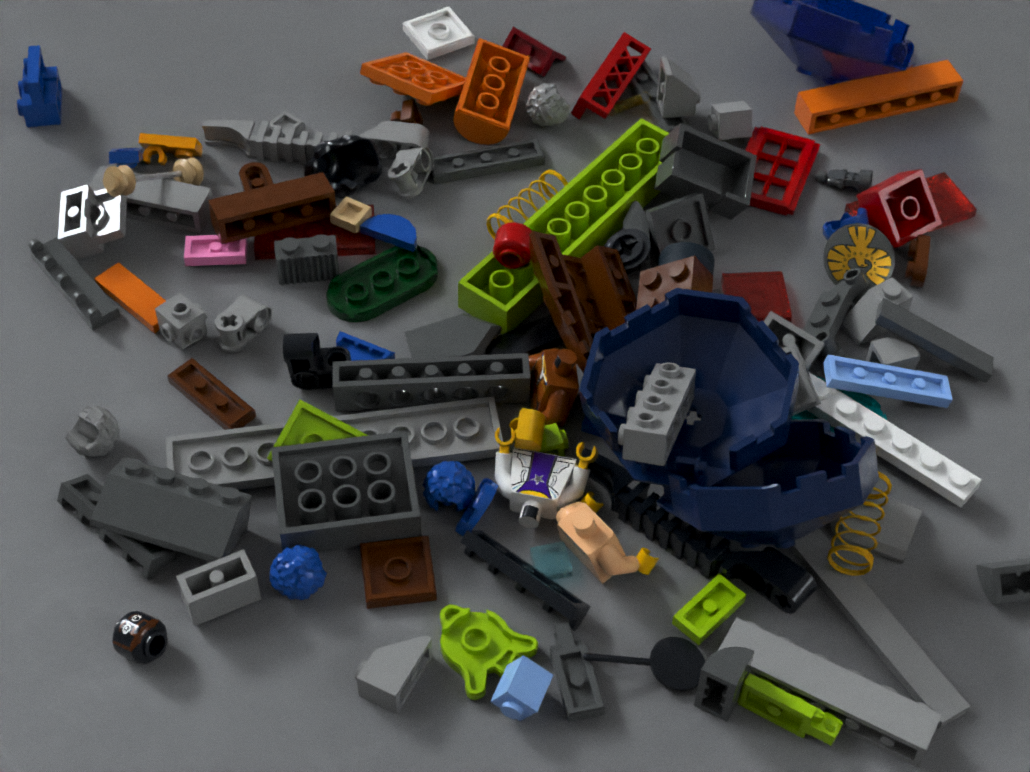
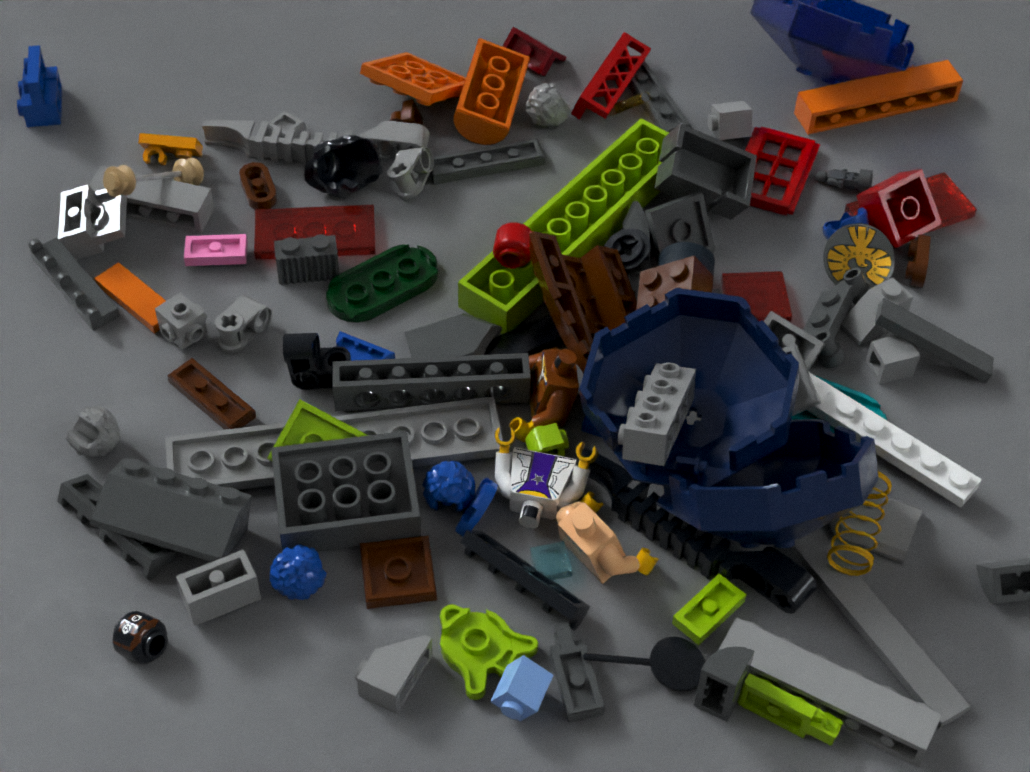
(126, 156): blue plate -> none
(272, 207): reddish brown brick -> none
(350, 214): tan plate -> none
(391, 229): blue tile -> none
(438, 33): white tile -> none
(530, 430): yellow brick -> none
(541, 180): yellow piece -> none
(676, 91): light grey slope -> none
(887, 381): light blue plate -> none

